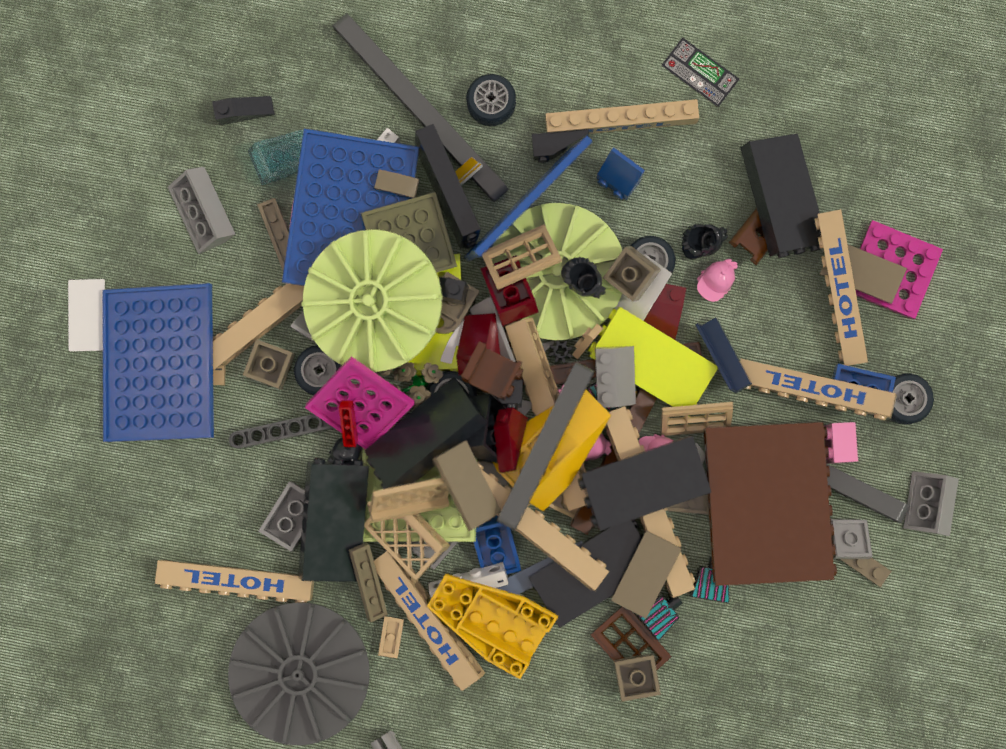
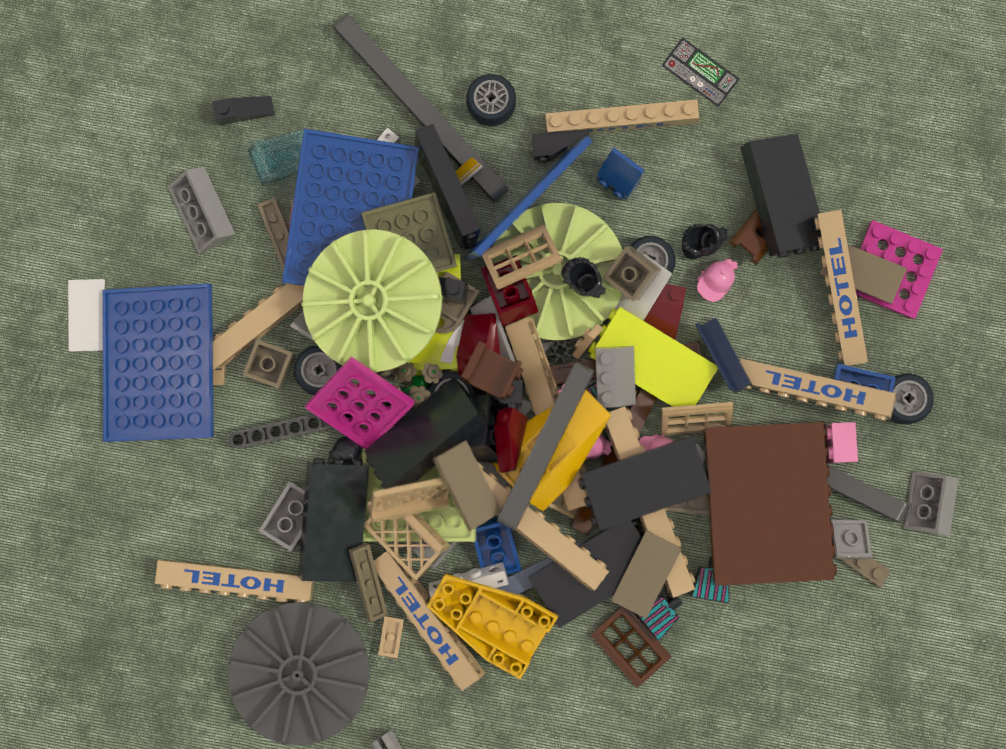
(348, 423): red piece -> none
(396, 183): dark tan slope -> none
(637, 677): dark tan brick -> none

